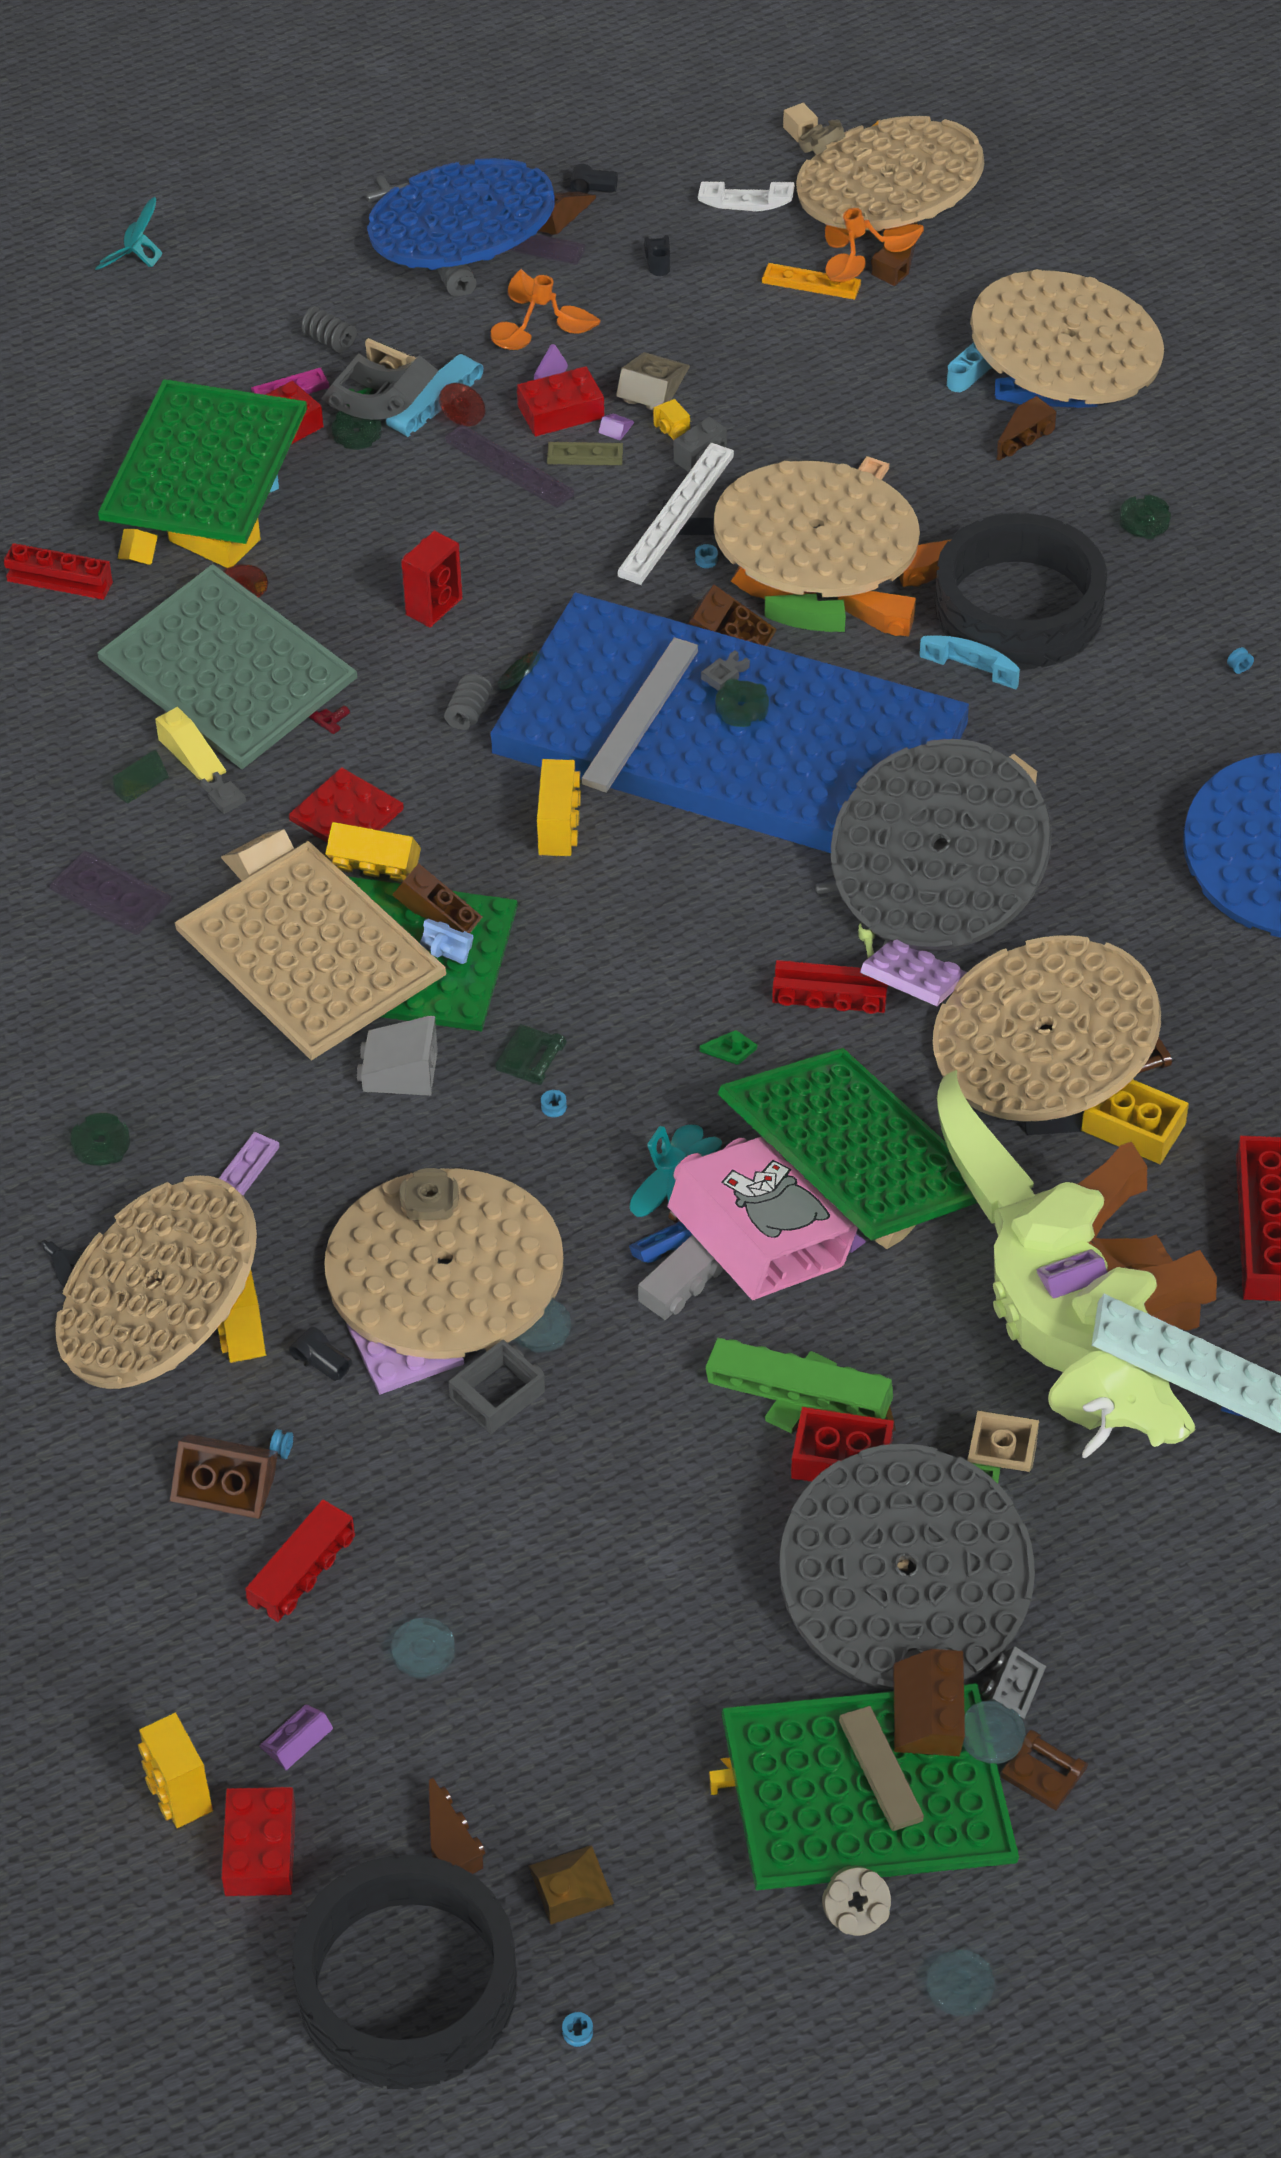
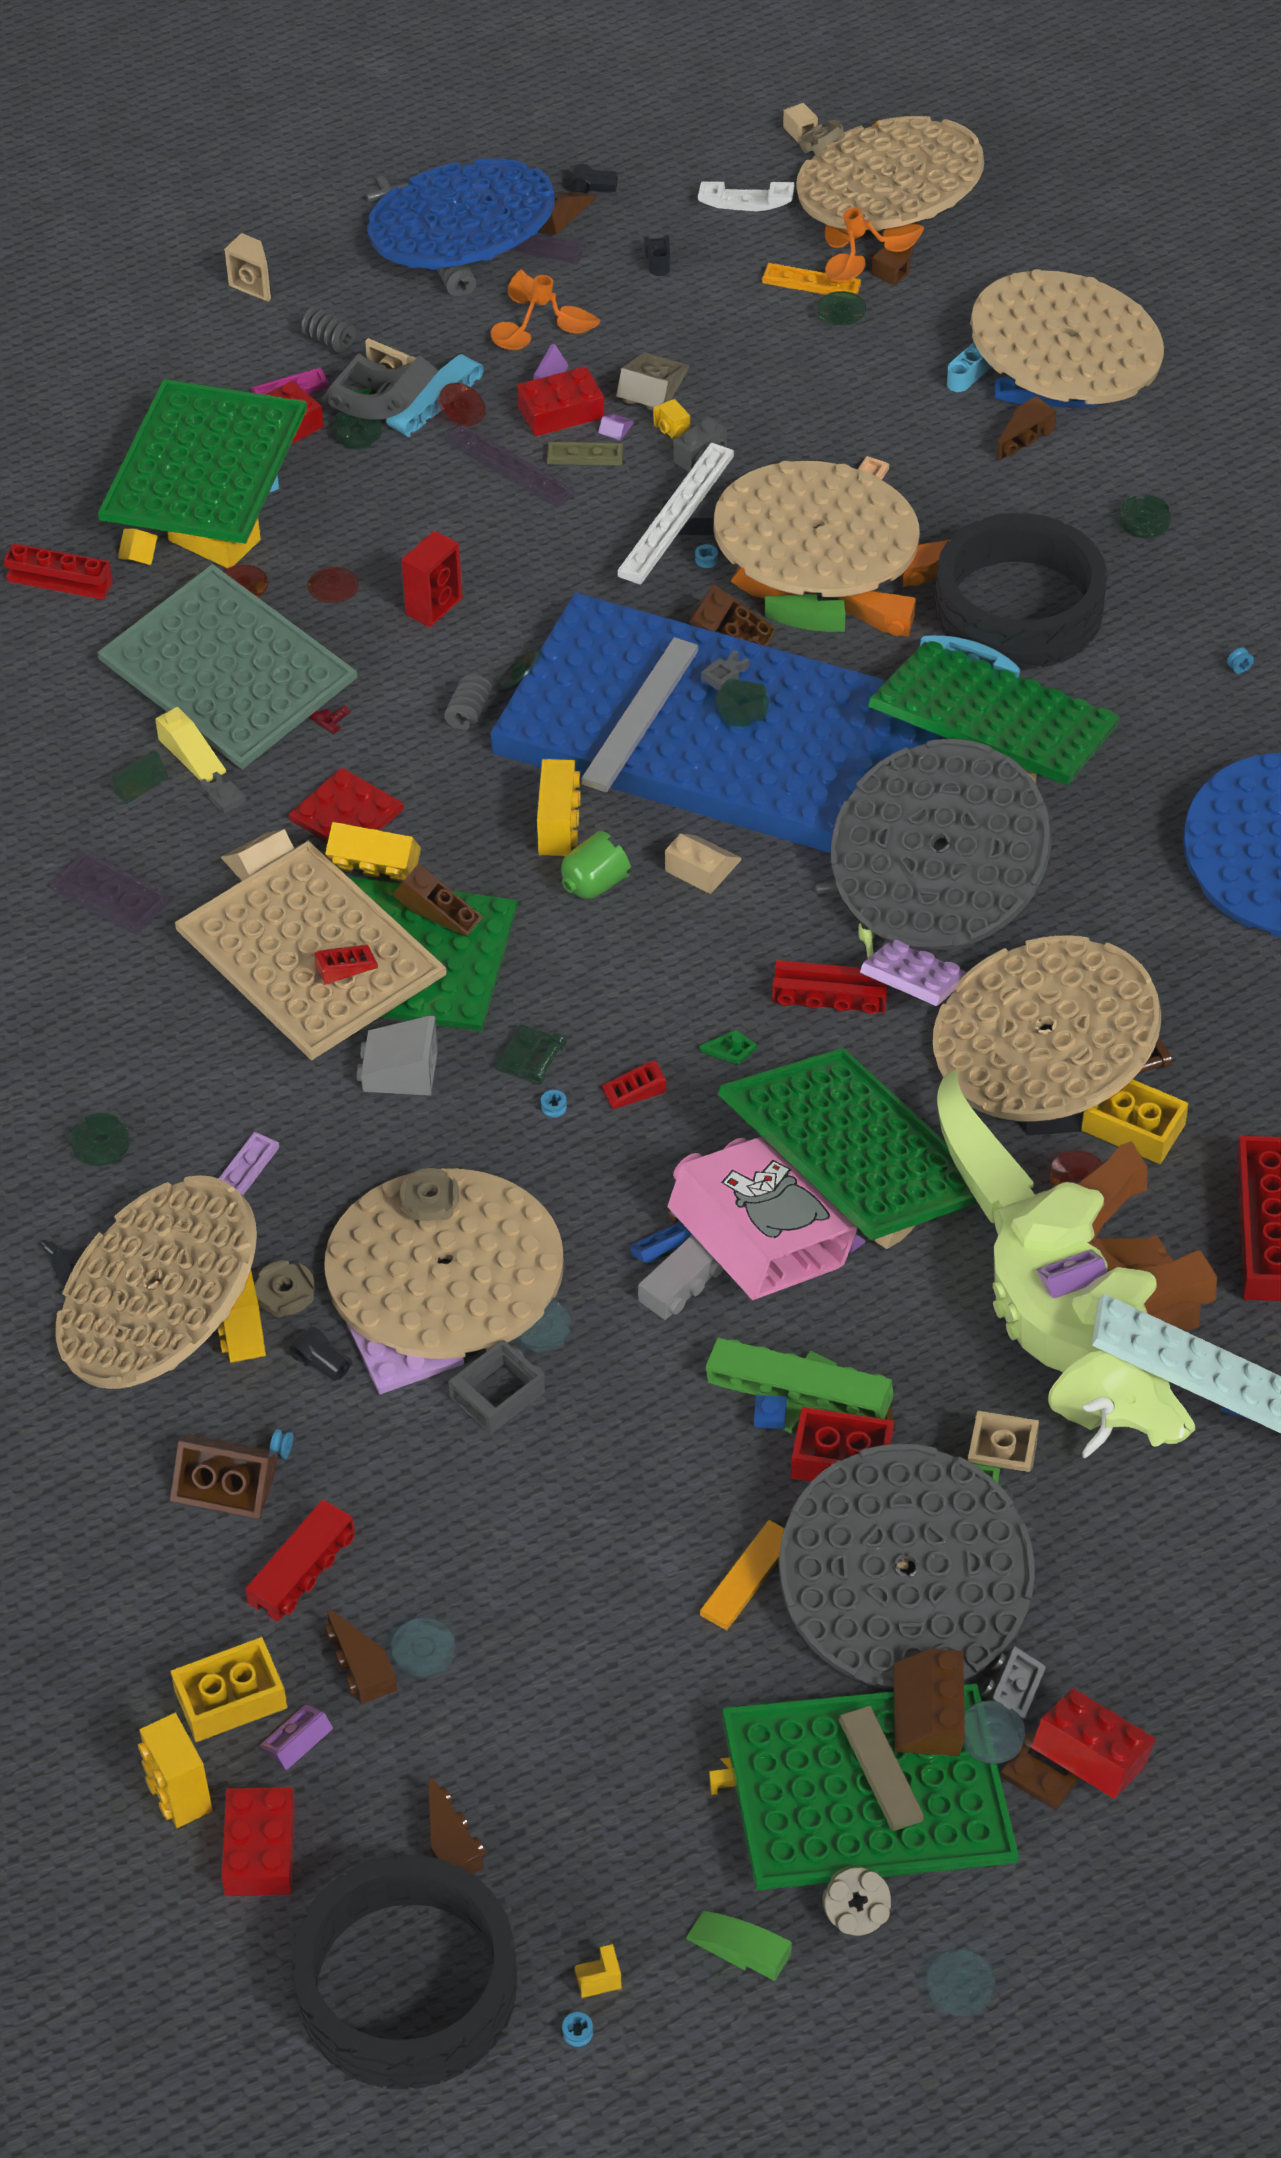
(134, 238): teal piece -> none
(229, 1689): none -> yellow brick
(248, 266): none -> tan slope
(290, 1301): none -> dark tan plate
(329, 962): none -> red slope
(333, 584): none -> clear red dish
(365, 1661): none -> reddish brown slope
(446, 941): light blue hips -> none
(571, 1884): pearl gold slope -> none
(594, 867): none -> bright green cylinder
(599, 1975): none -> yellow panel
(647, 1090): none -> red slope
(660, 1184): teal piece -> none
(699, 862): none -> tan slope
(741, 1943): none -> bright green slope
(744, 1577): none -> light orange tile
(770, 1411): none -> blue plate
(841, 308): none -> clear green dish
(993, 707): none -> green plate
(1073, 1166): none -> clear red dish
(1093, 1743): none -> red brick

